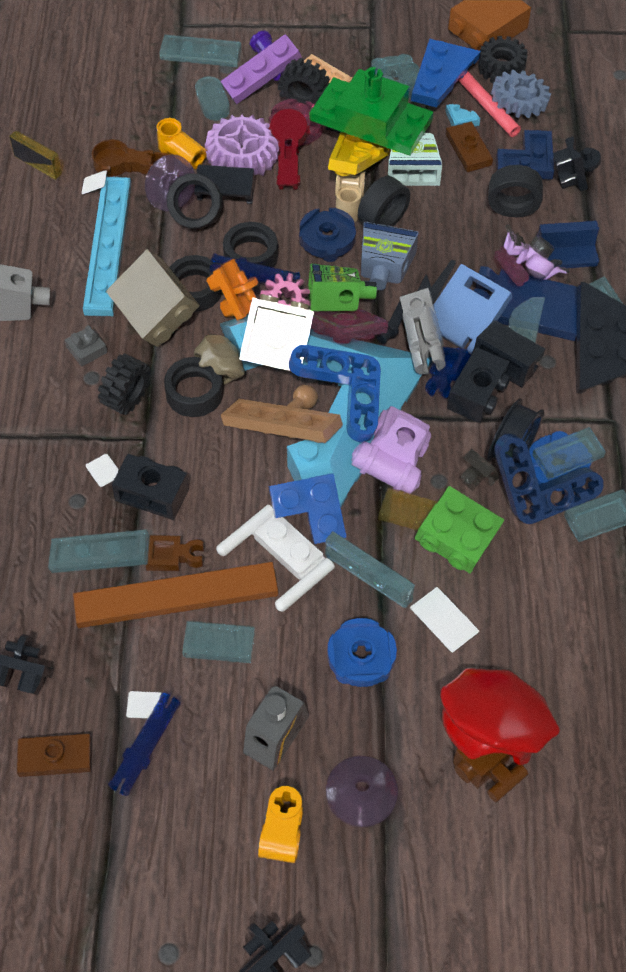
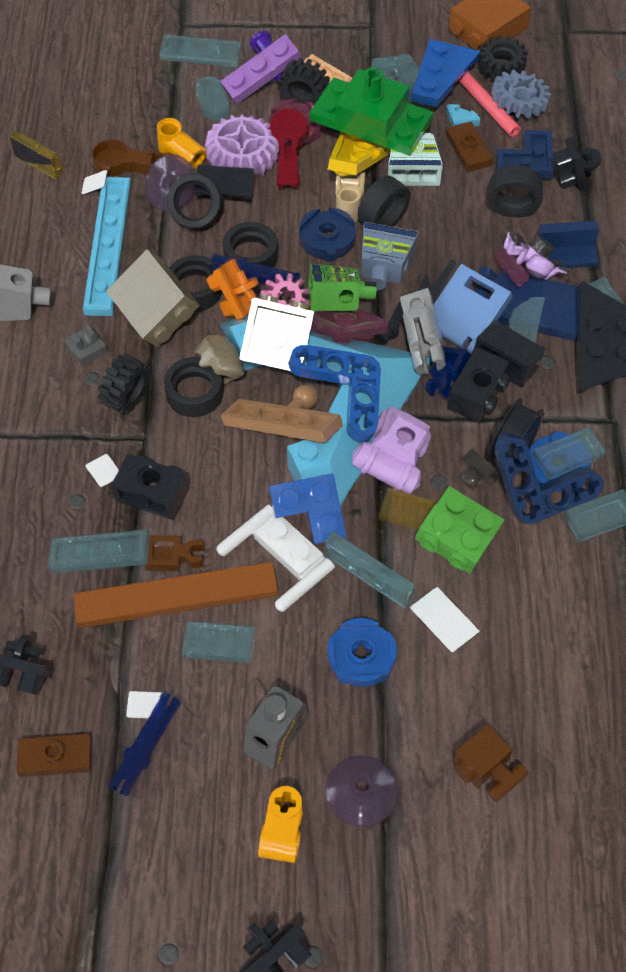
(496, 714): red piece -> none

